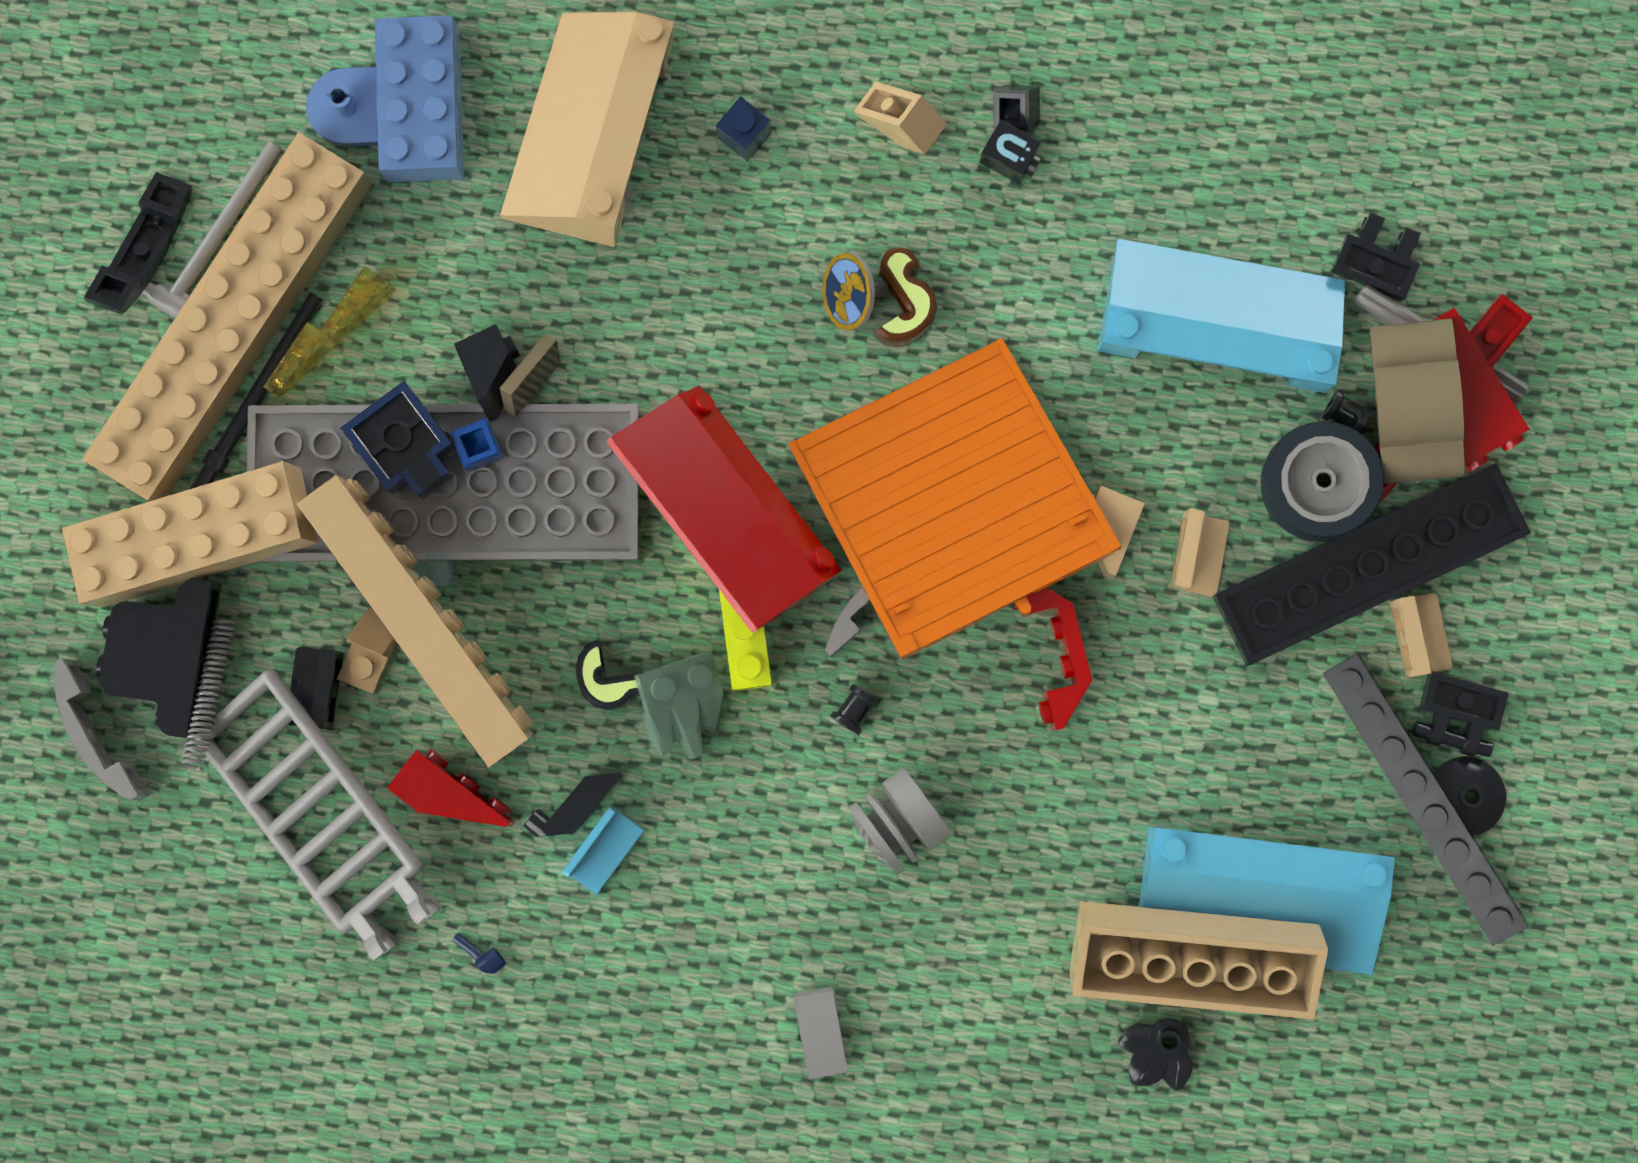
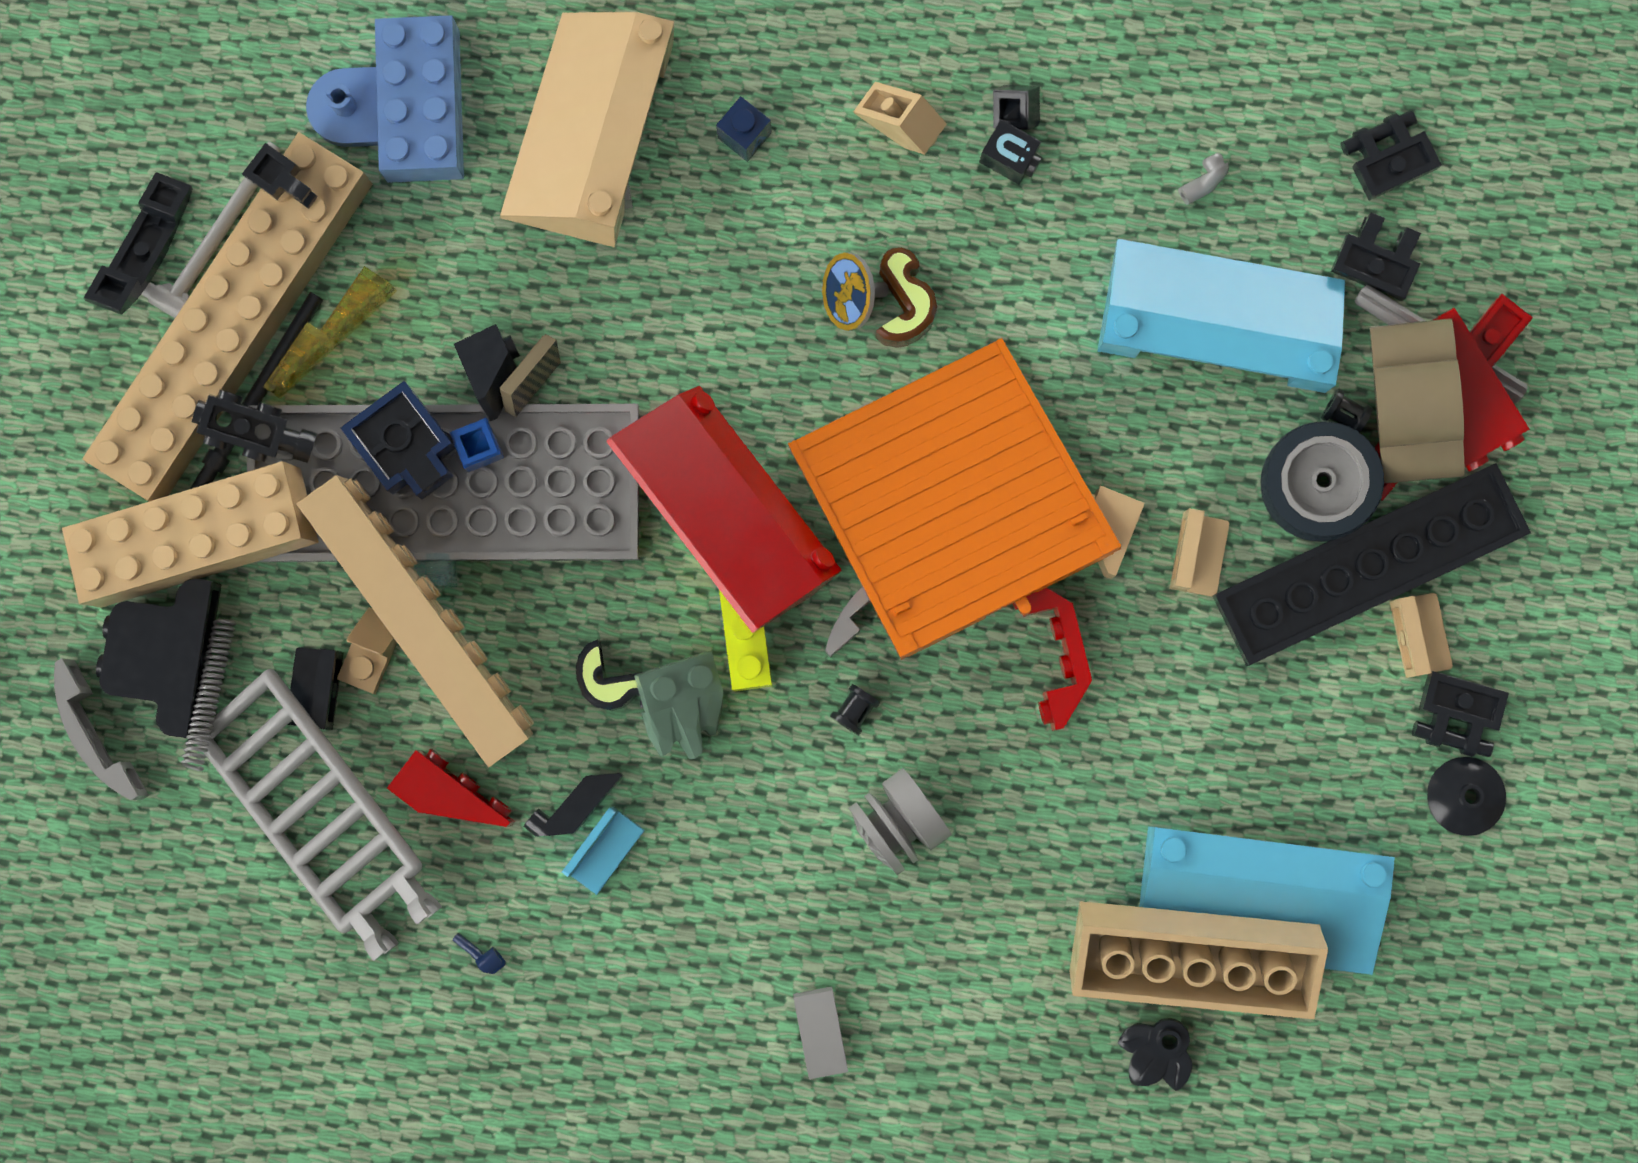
(243, 425): none -> black brick
(277, 174): none -> black plate
(1205, 184): none -> light grey arm
(1395, 165): none -> black plate
(1425, 799): plate -> none

